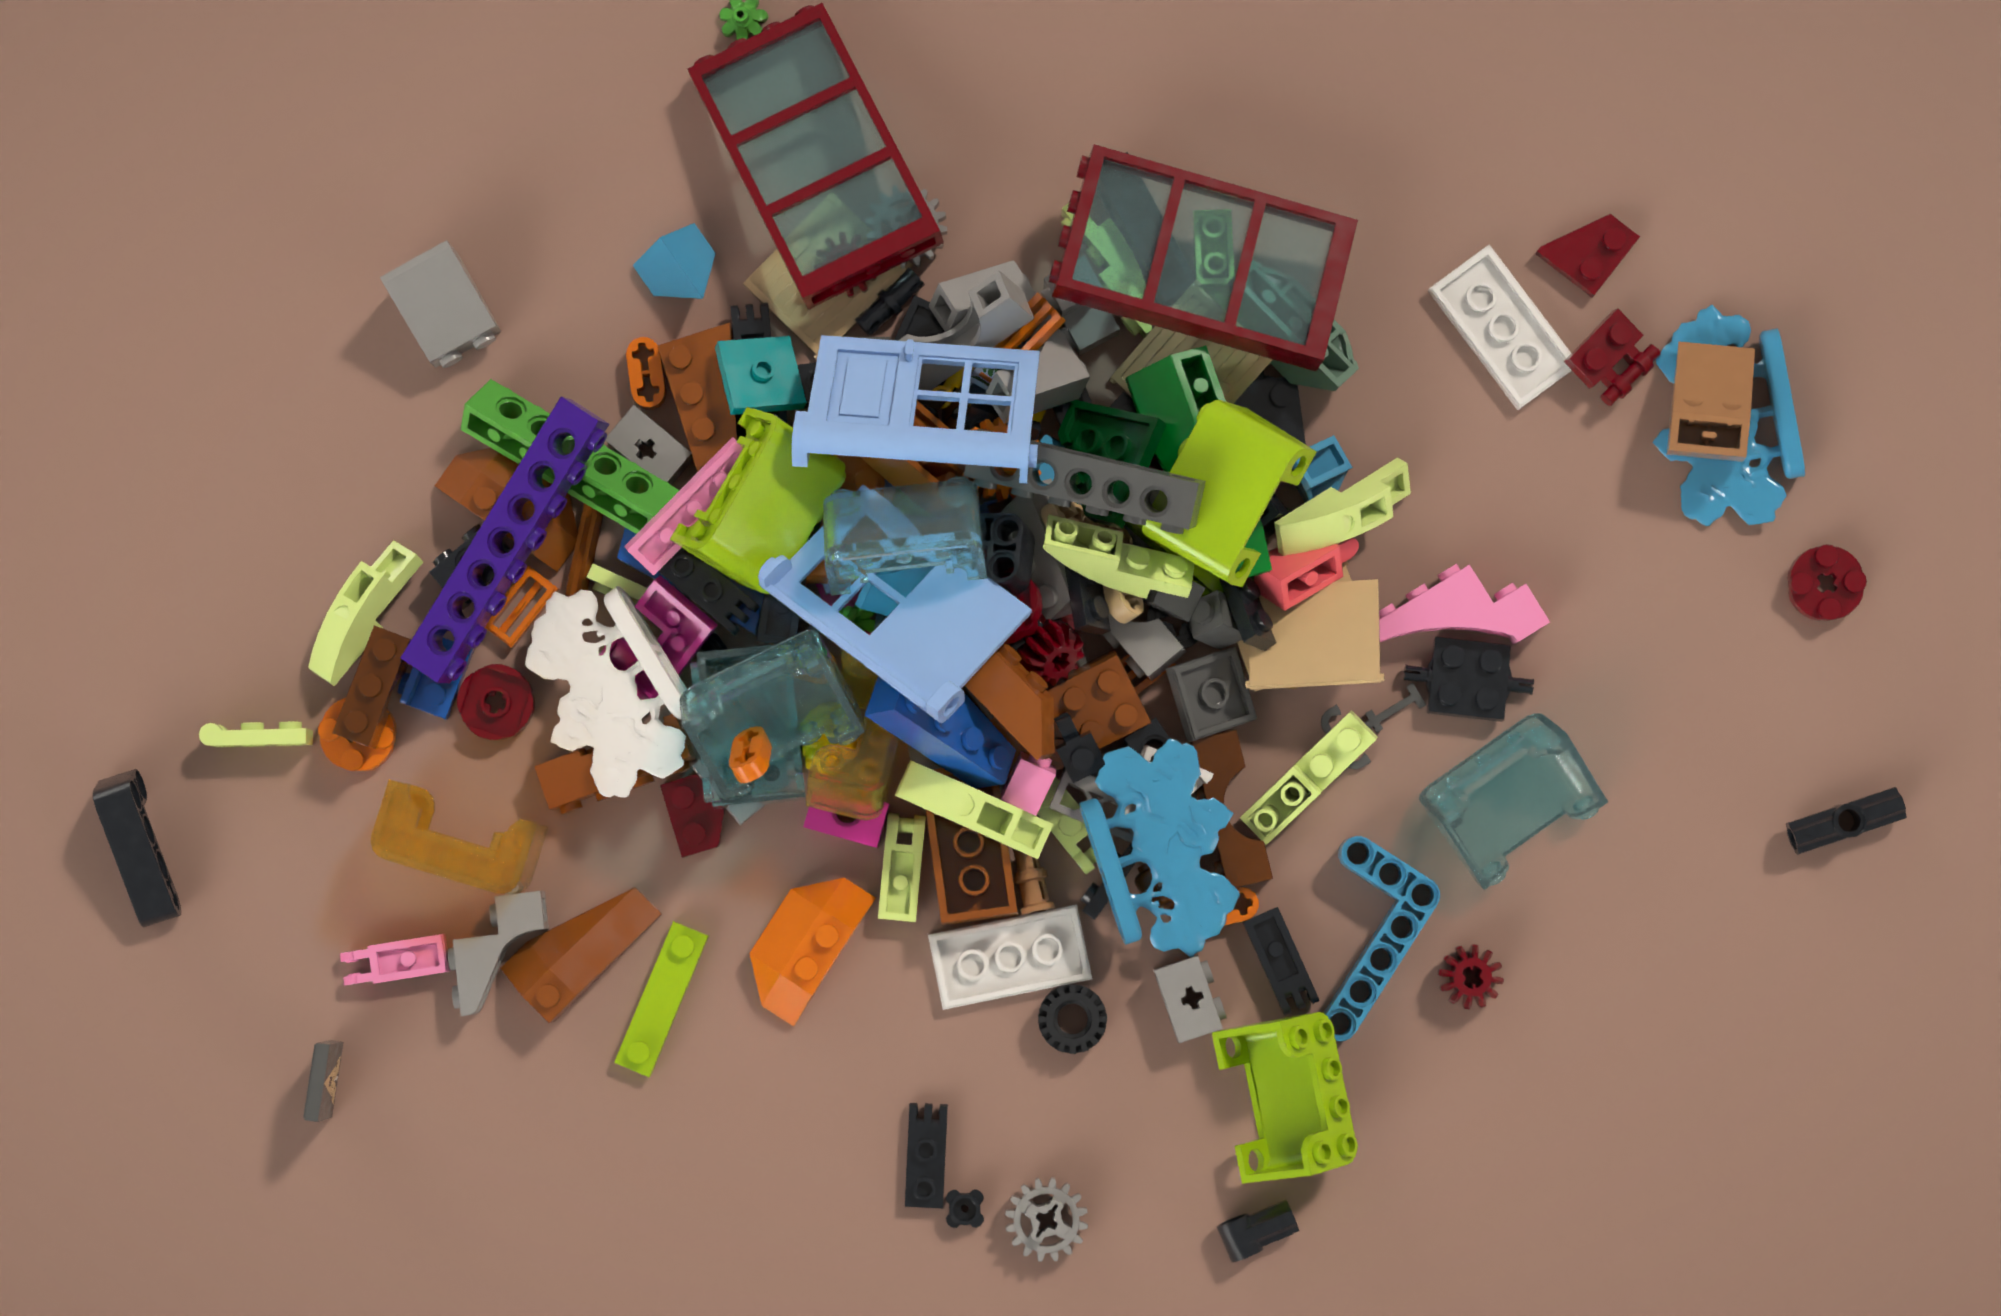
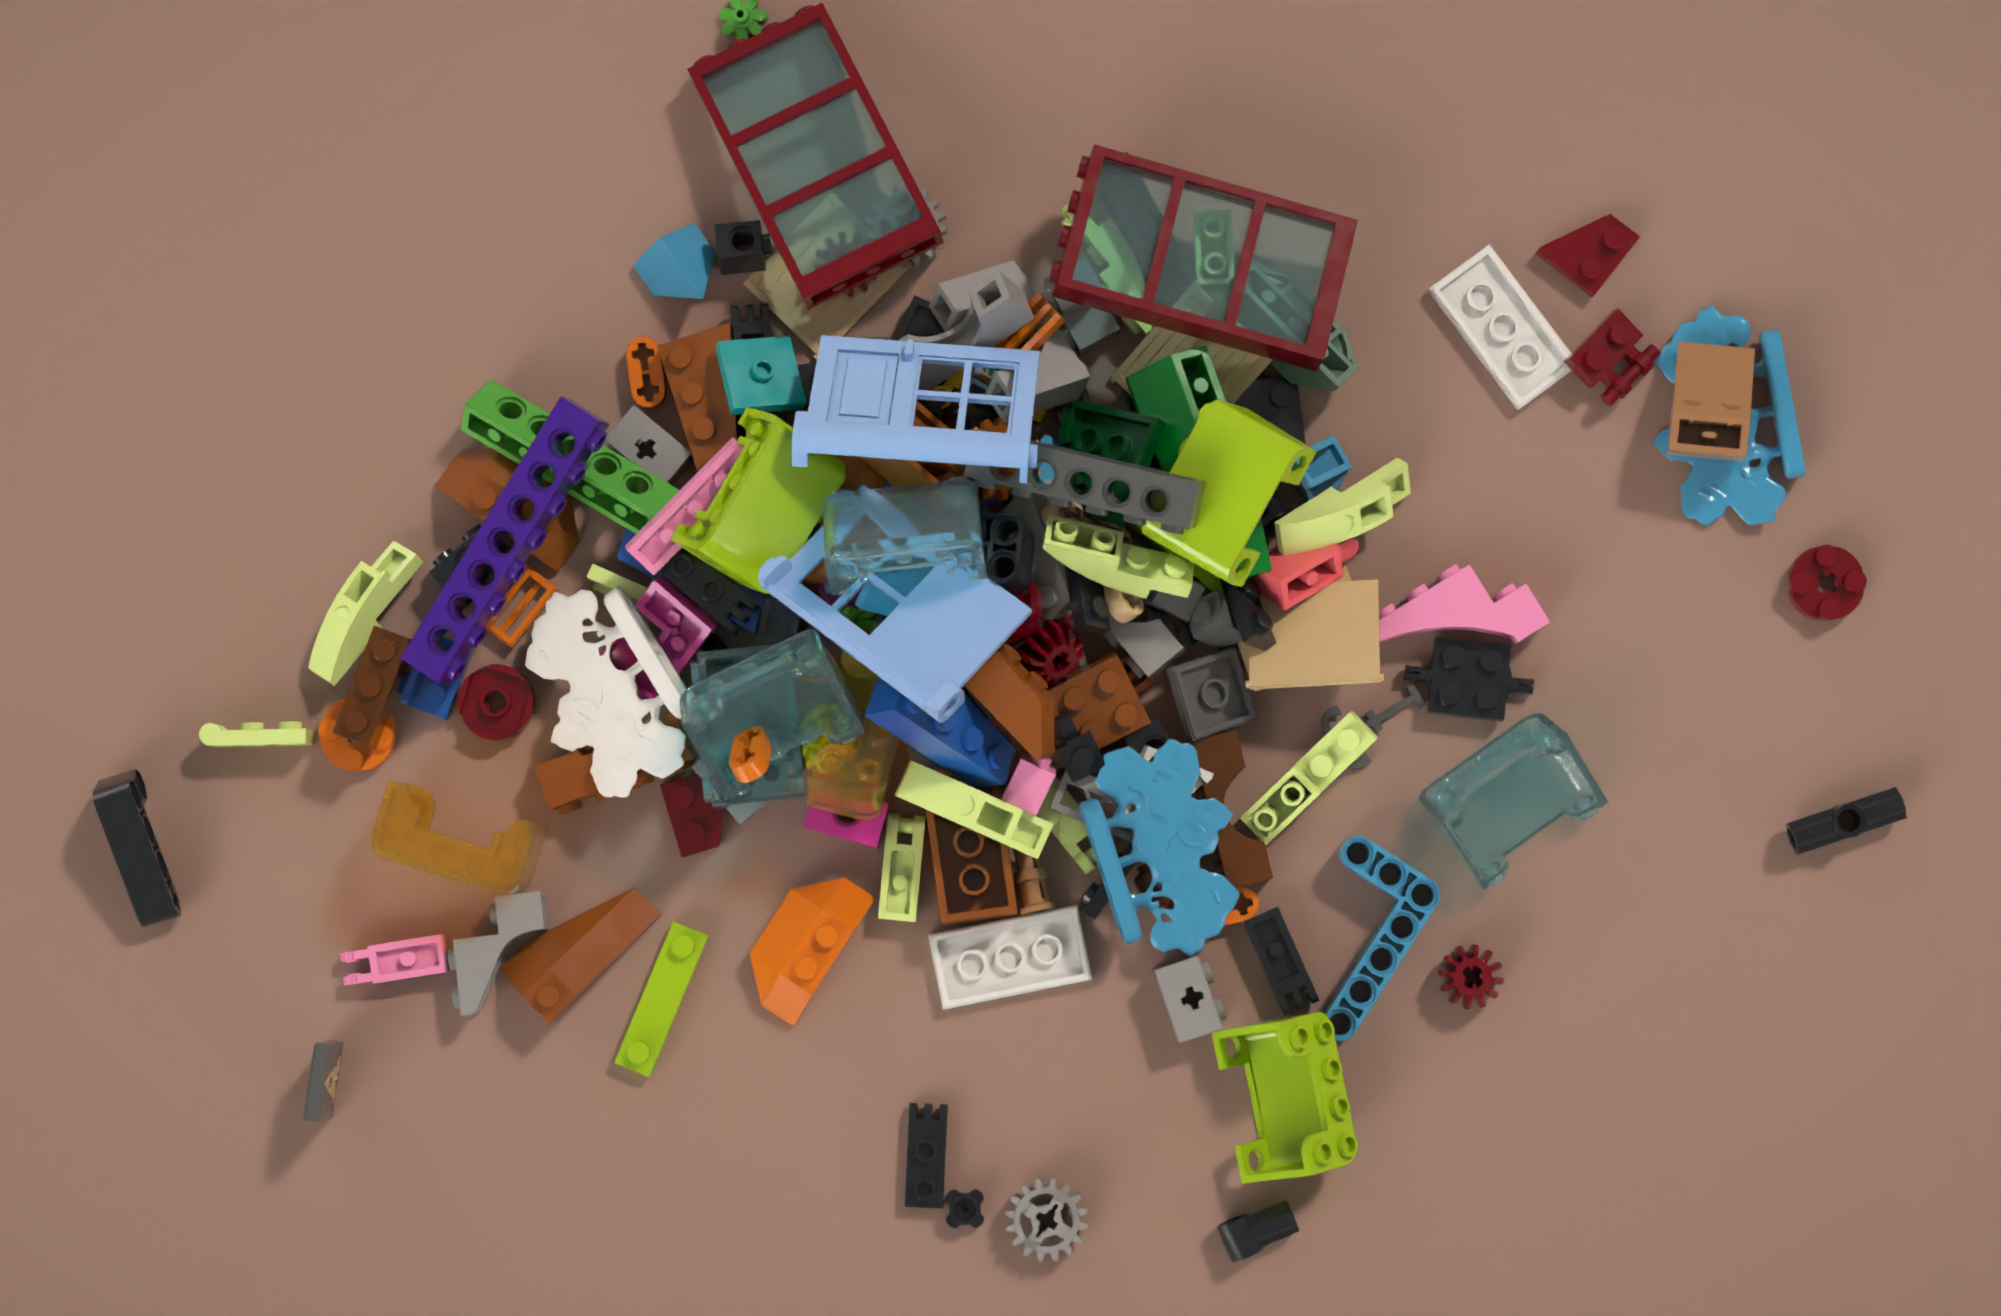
(441, 305): light grey slope -> none
(584, 550): dark orange axle -> none
(731, 236): none -> black brick
(889, 302): black pin -> none
(1072, 1042): black tyre -> none

